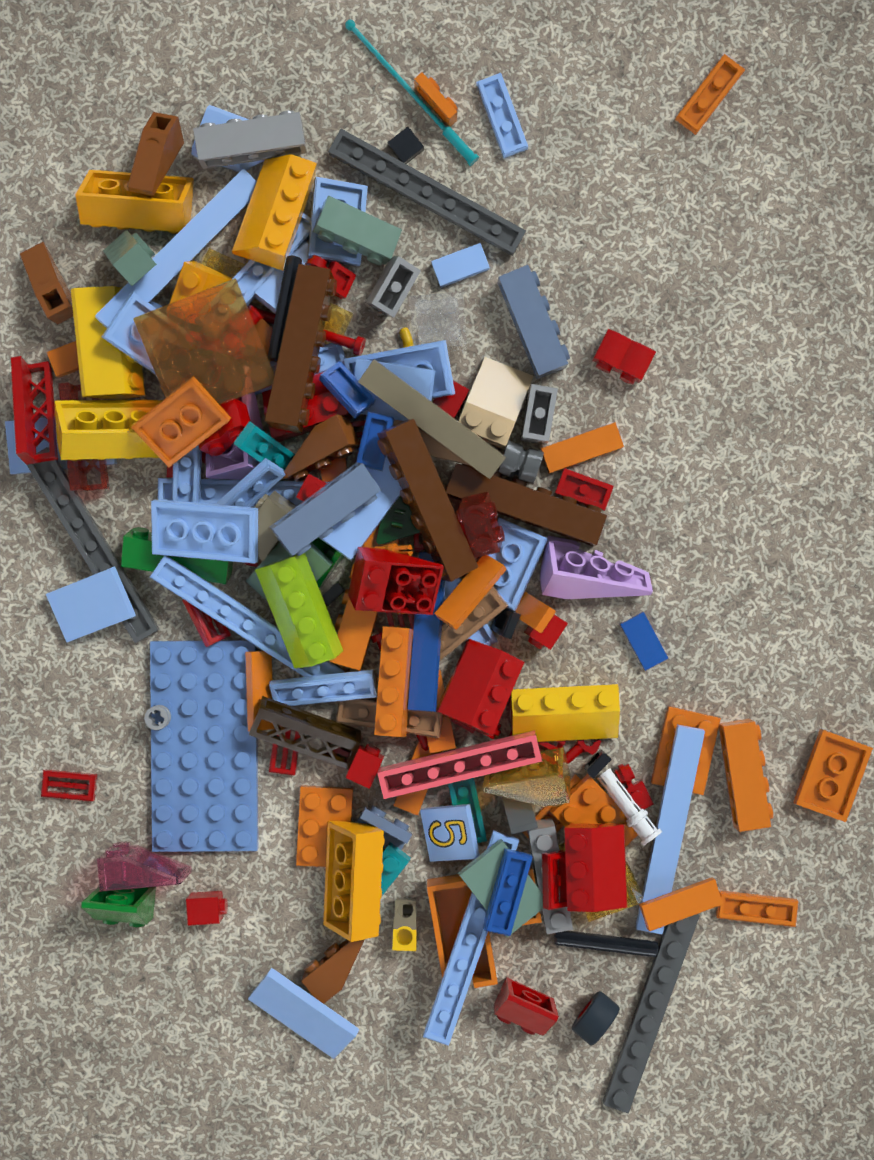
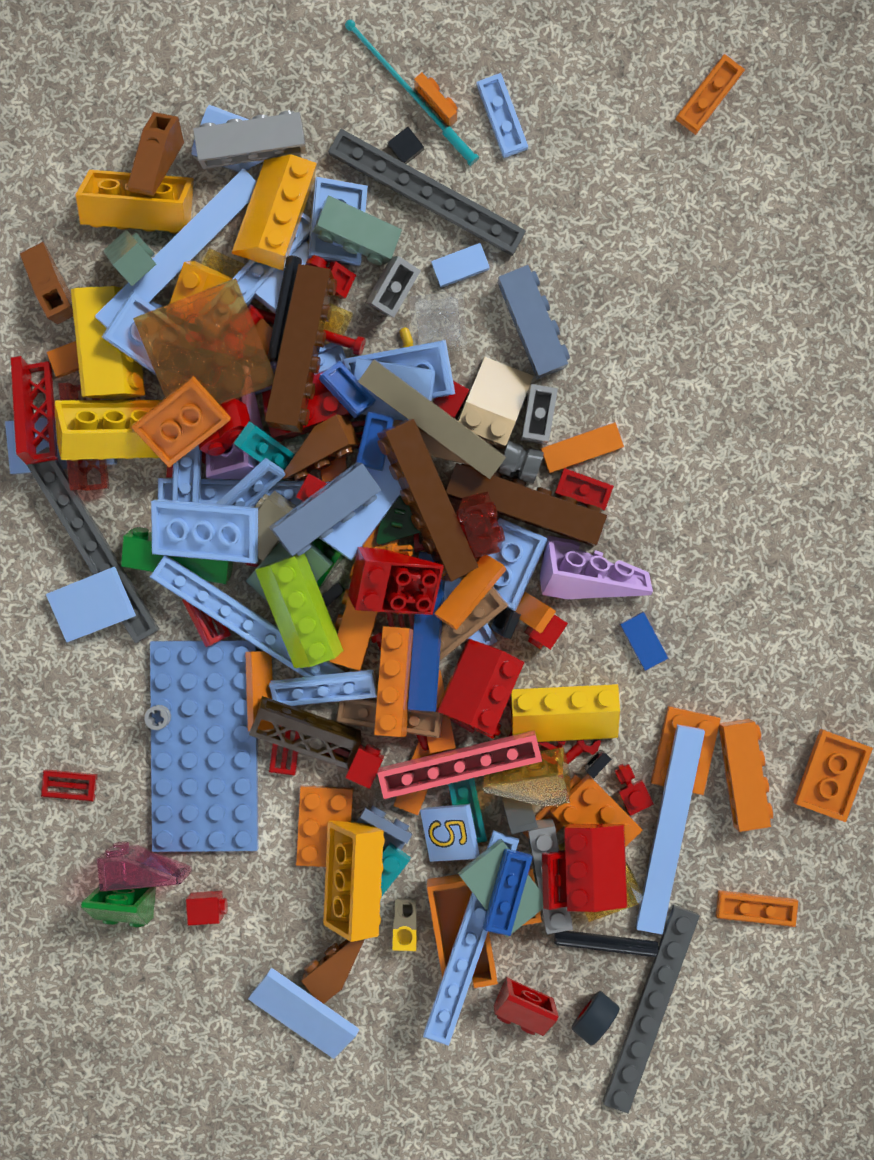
(623, 356): red brick -> none
(636, 817): white pin -> none
(681, 904): orange tile -> none

